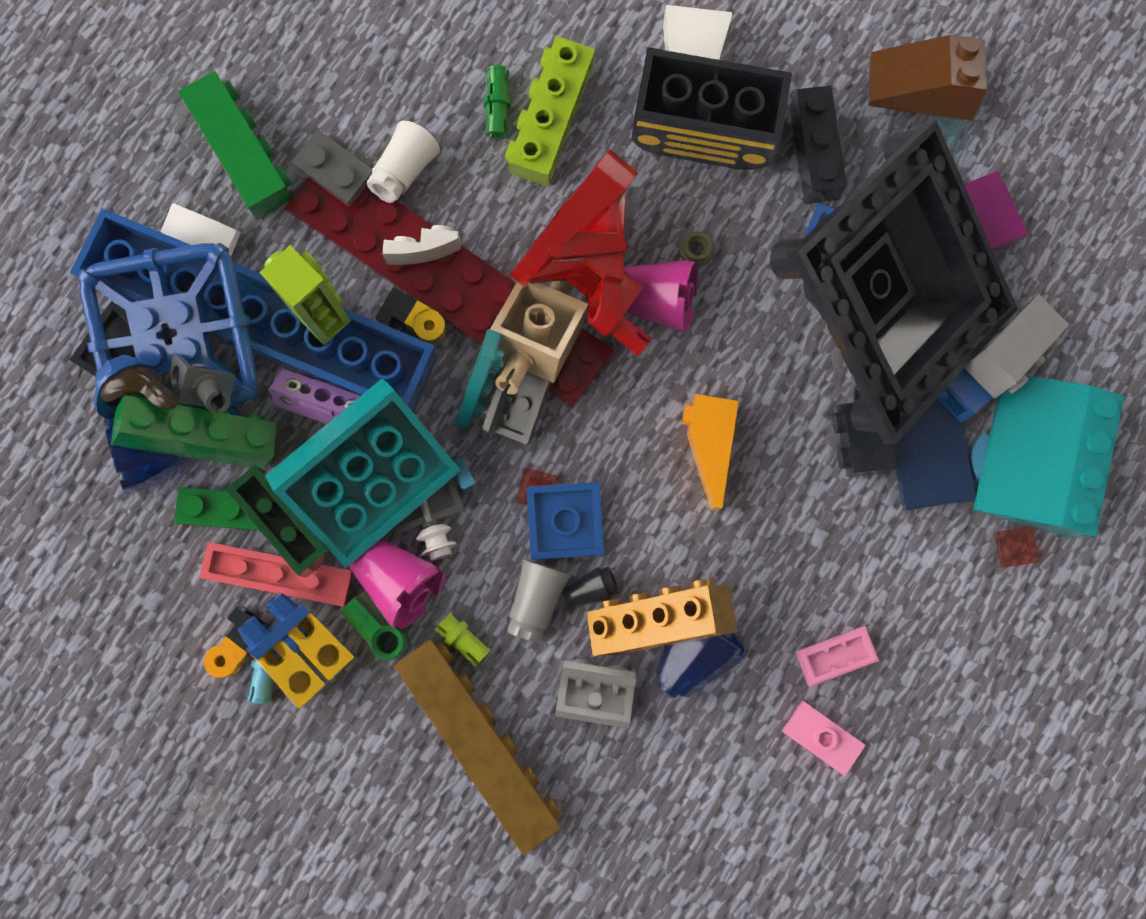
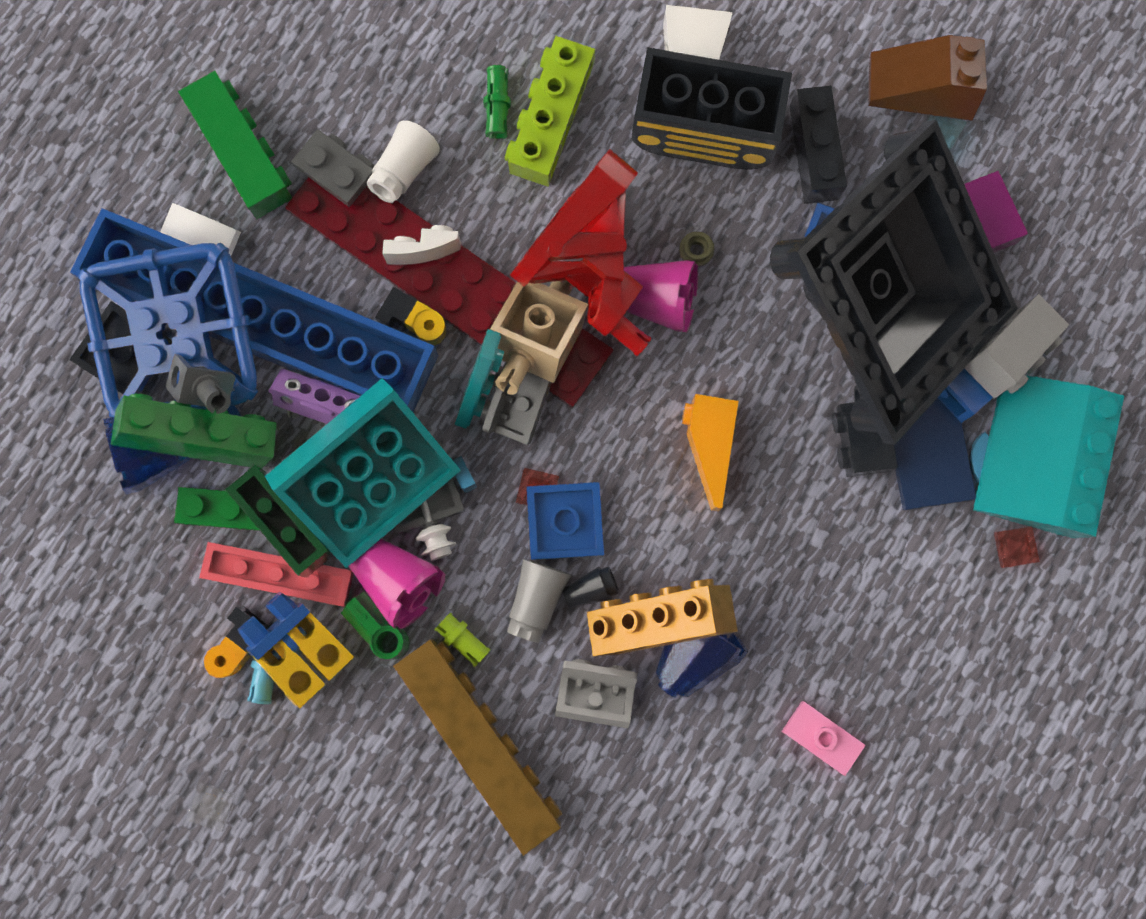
(125, 377): dark brown piece -> none
(306, 292): lime brick -> none
(836, 656): bright pink plate -> none

